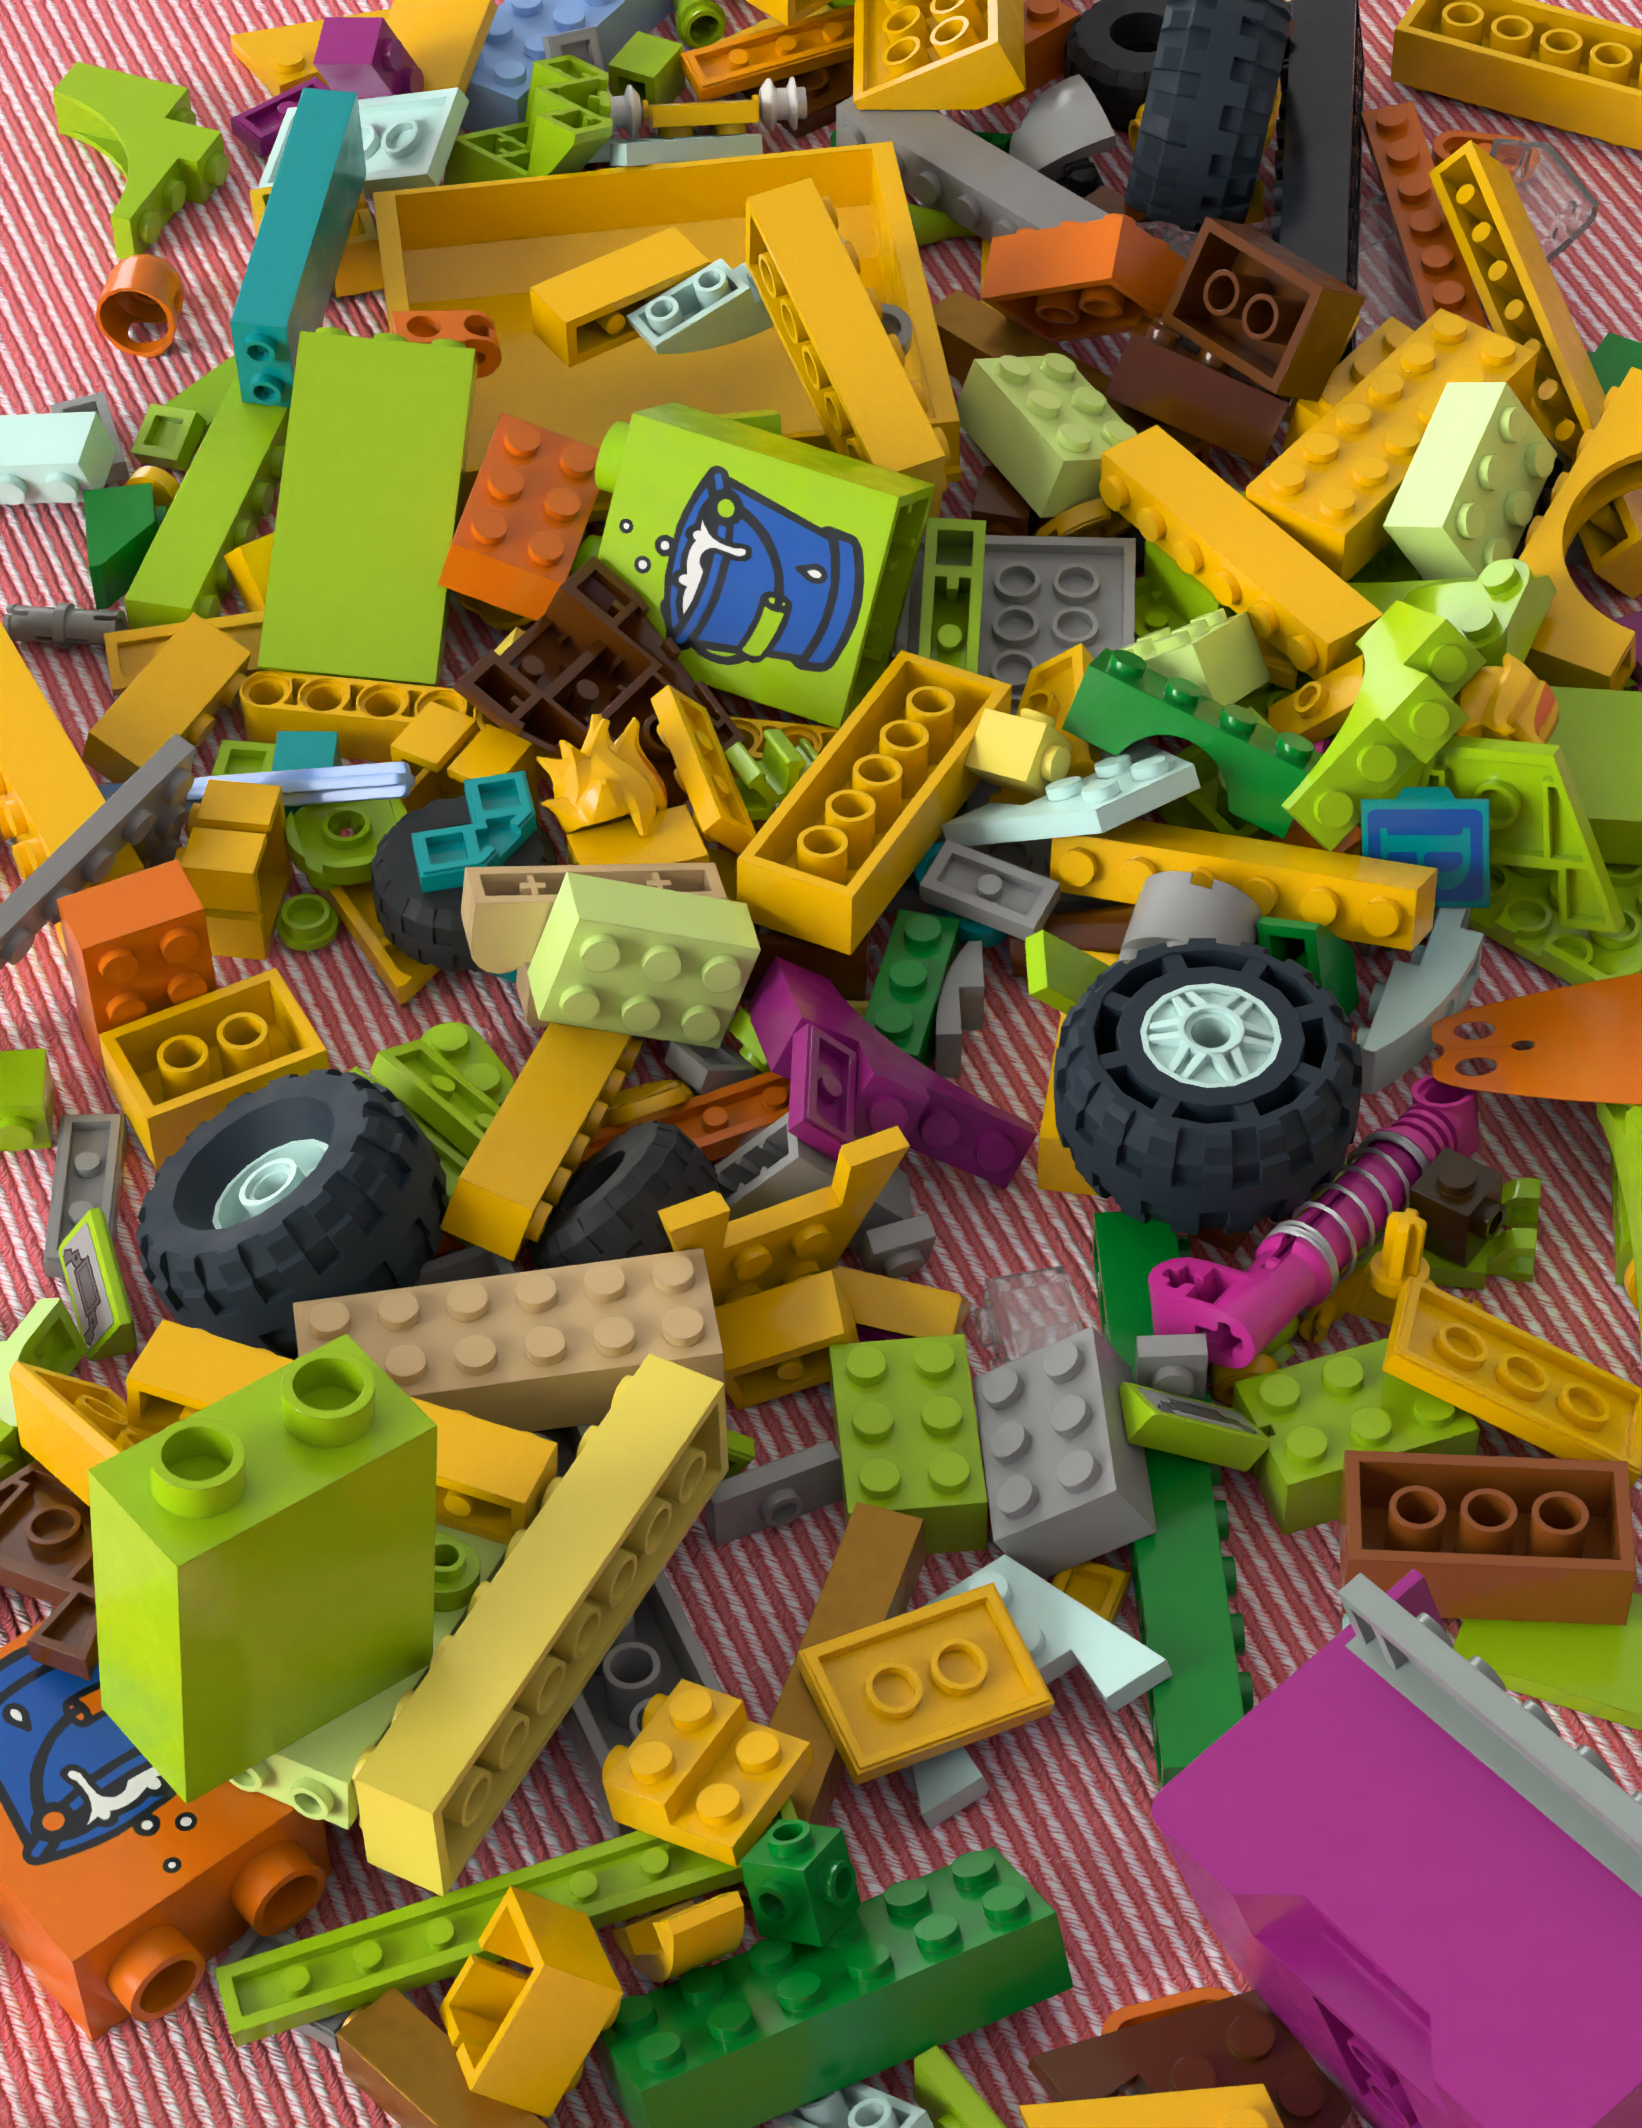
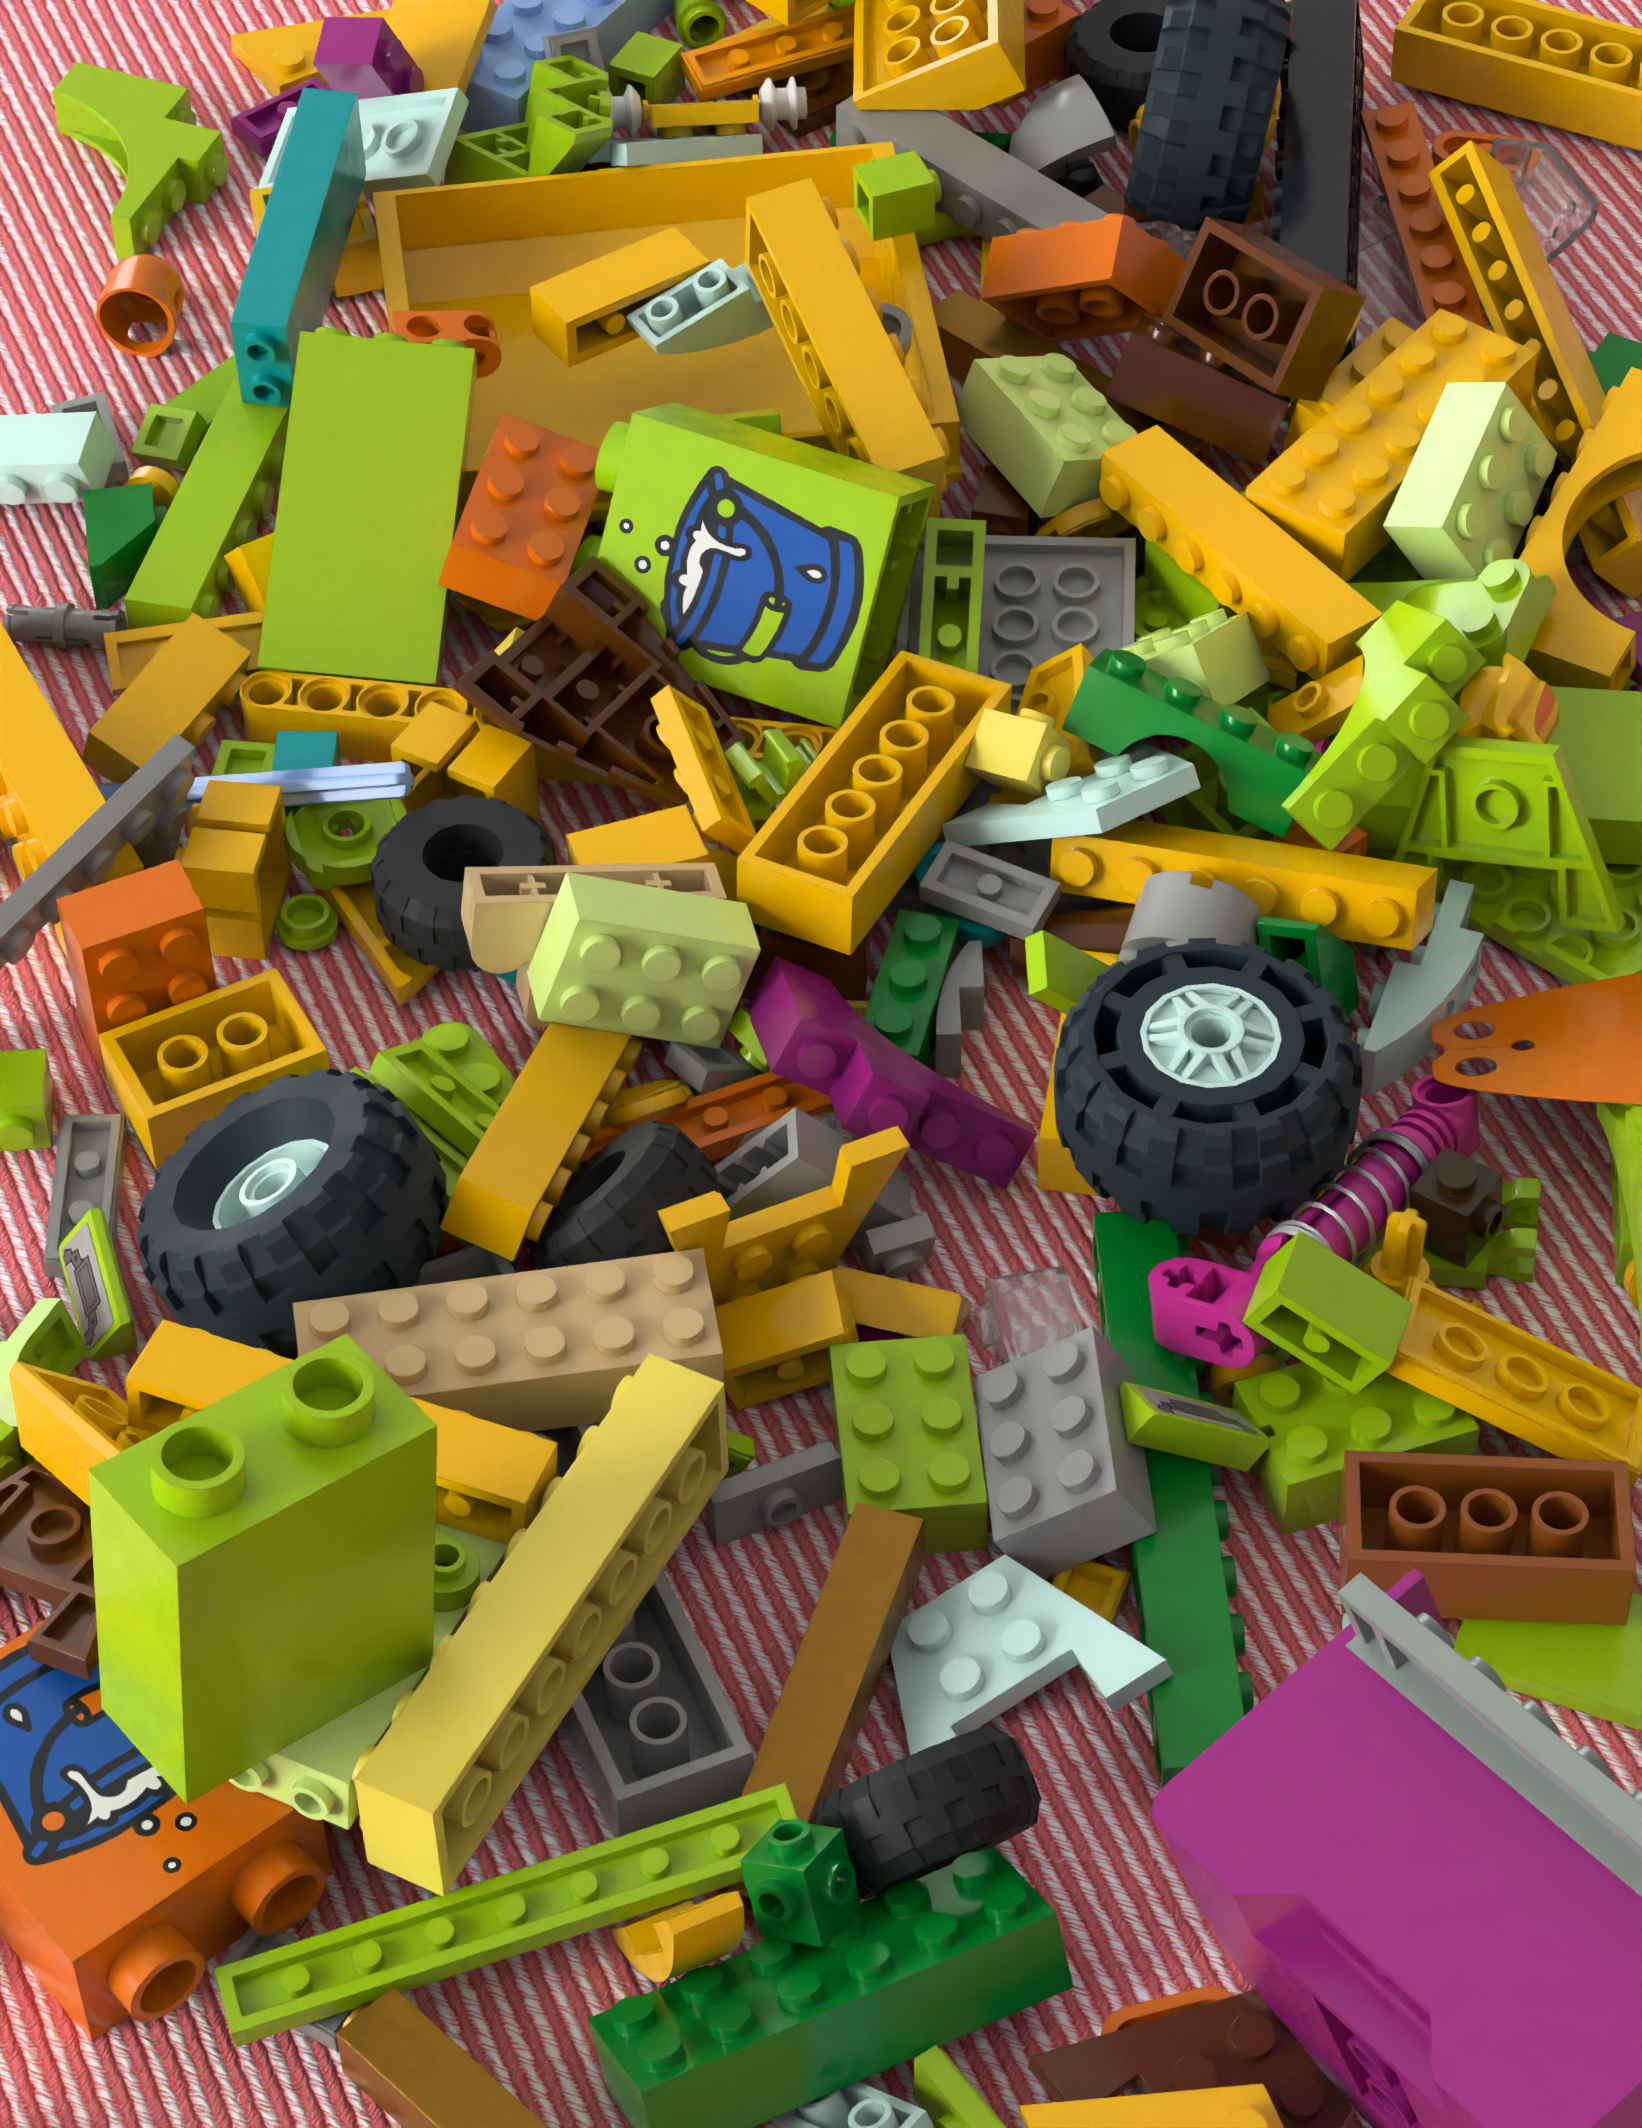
(500, 823): teal tile -> none
(527, 2033): yellow piece -> none
(604, 781): yellow hair -> none
(703, 1773): yellow plate -> none
(822, 1091): magenta plate -> none
(895, 195): none -> lime brick
(924, 1683): yellow tile -> none
(933, 1808): none -> black tyre
(1173, 1363): light grey plate -> none
(1328, 1313): none -> lime brick
(1434, 831): piece -> none

